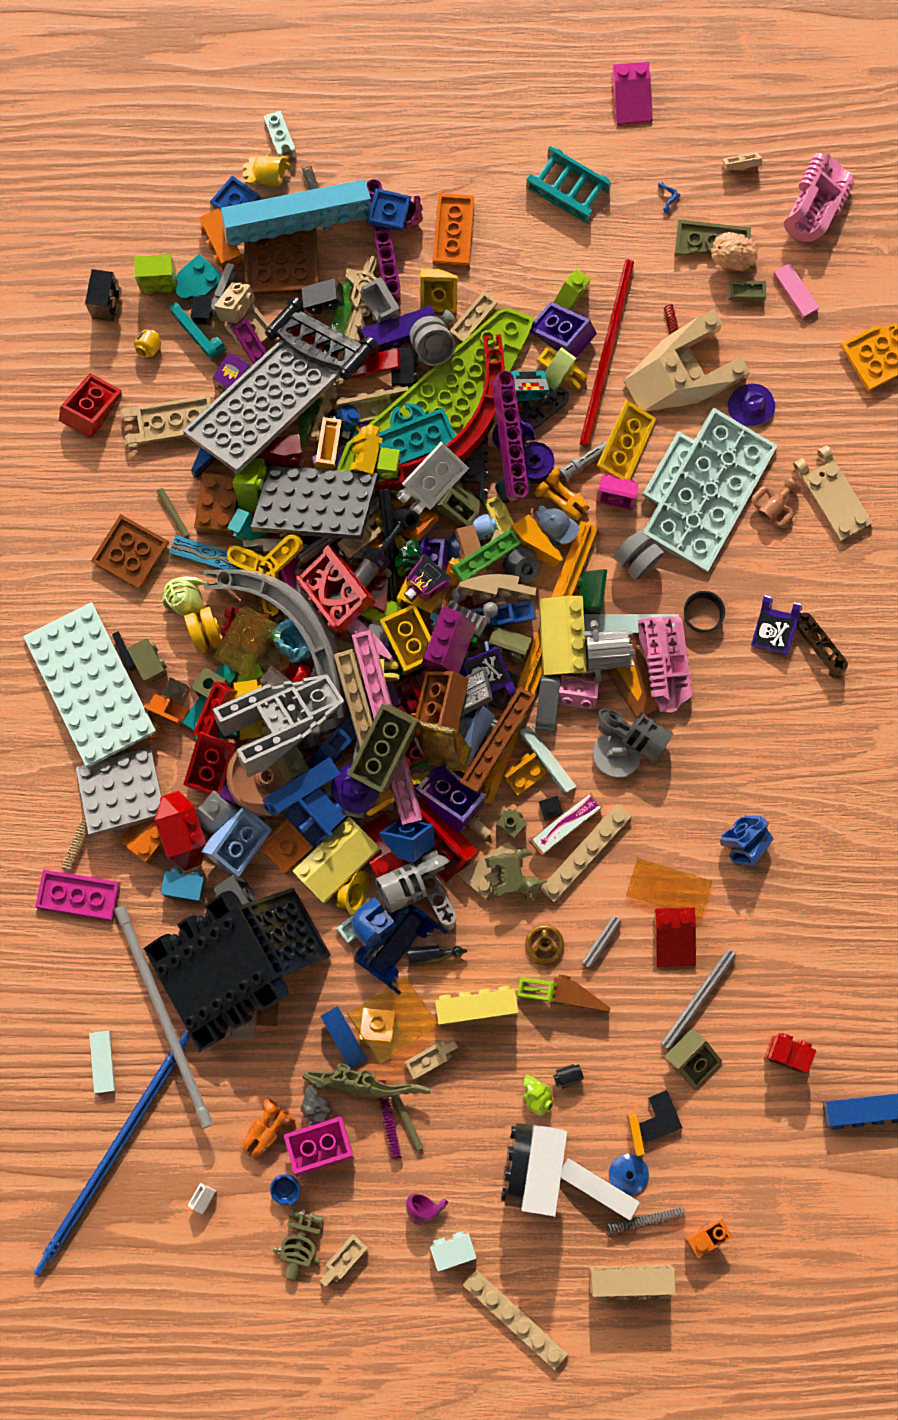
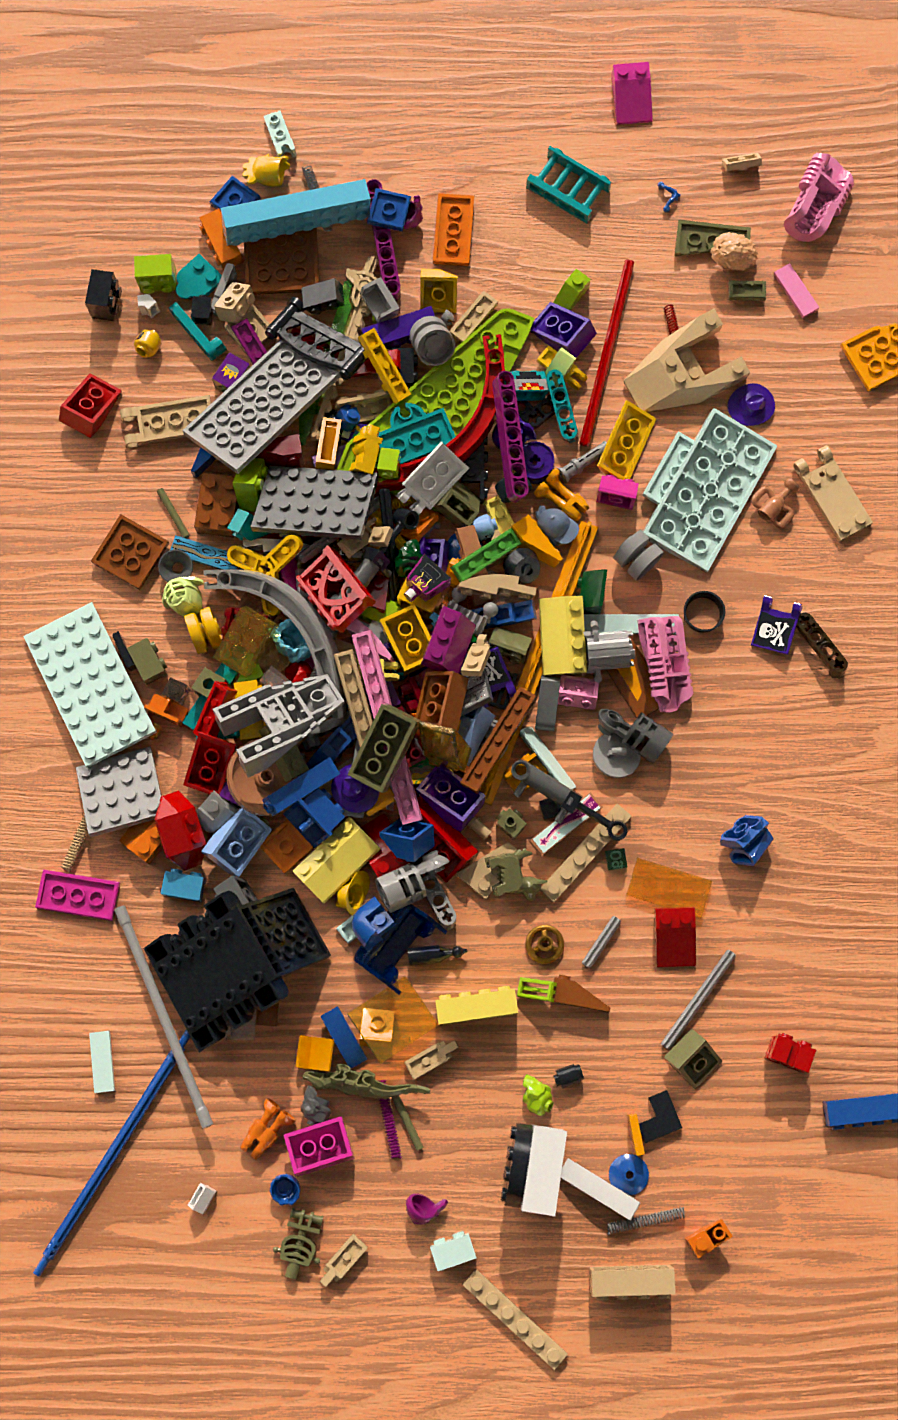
(147, 305): none -> white piece
(169, 559): none -> dark grey piece
(314, 1053): none -> light orange piece
(380, 536): none -> tan plate
(384, 366): none -> yellow hinge
(476, 657): none -> tan hinge
(560, 405): none -> teal beam
(562, 795): none -> dark grey piece
(616, 859): none -> clear green tile

